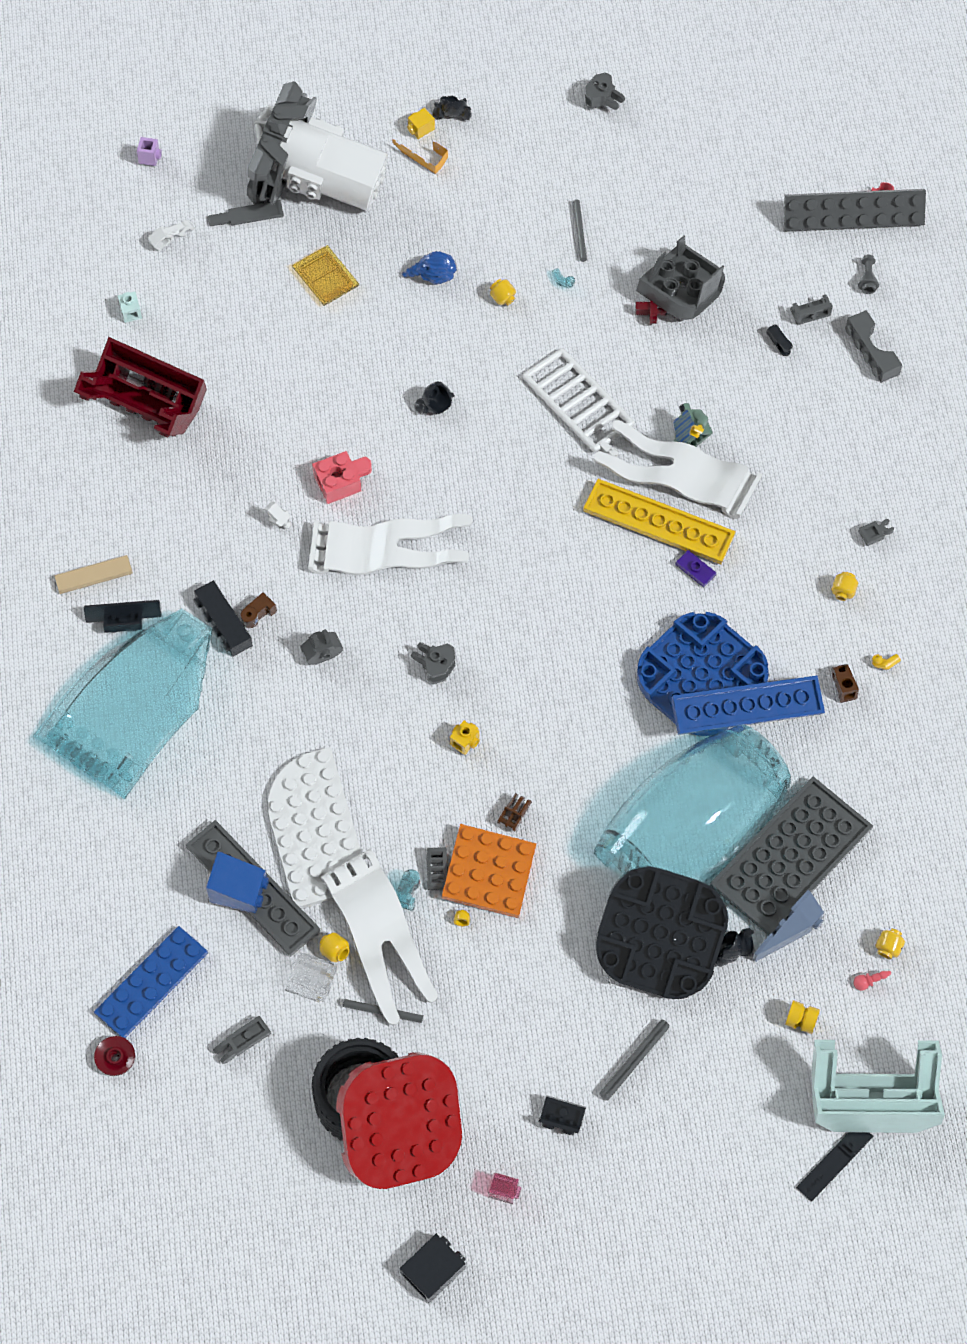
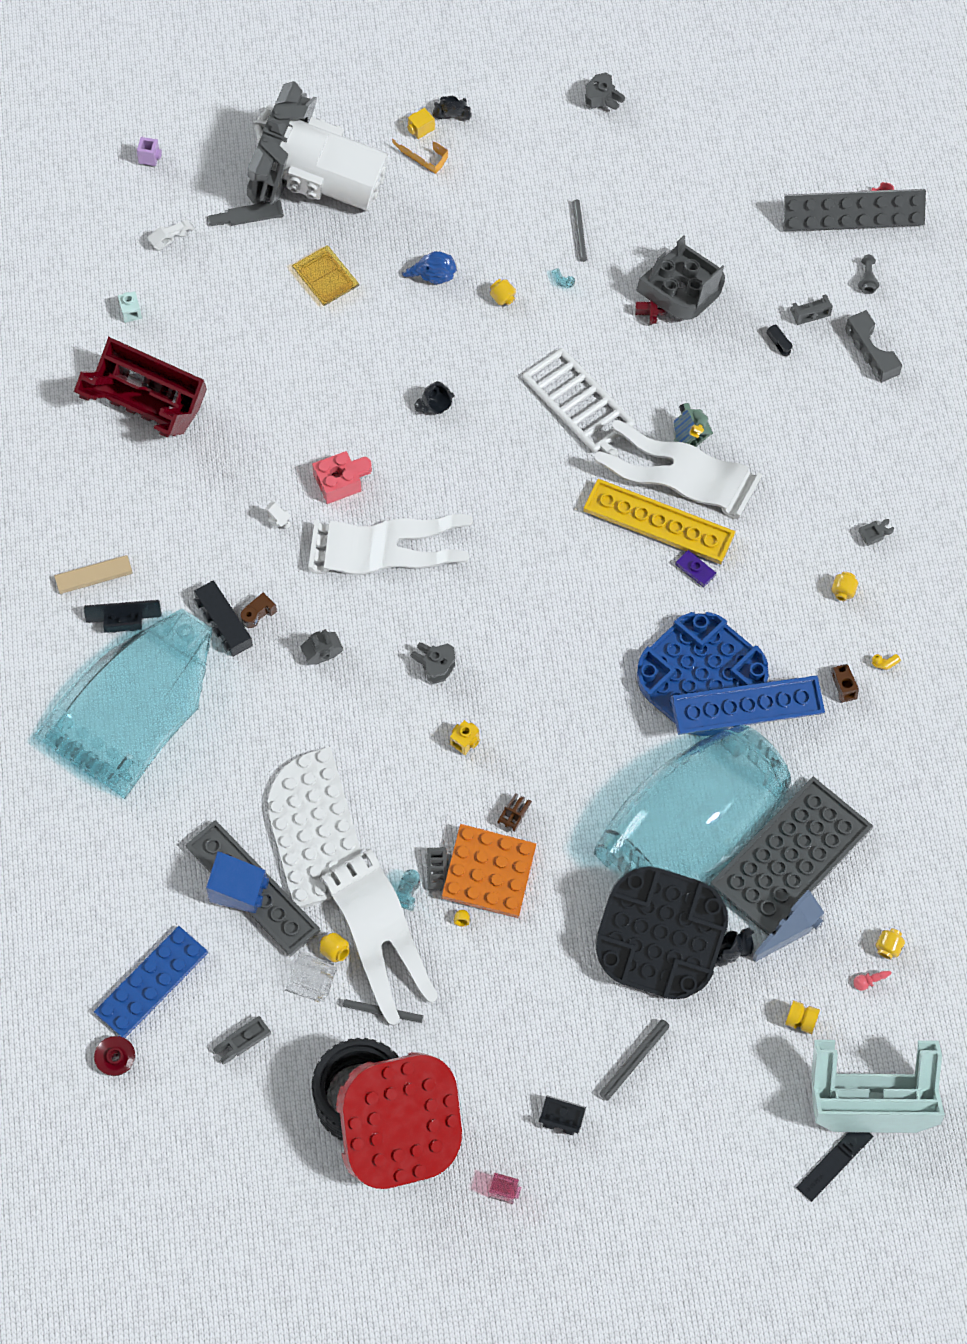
(433, 1267): black brick -> none

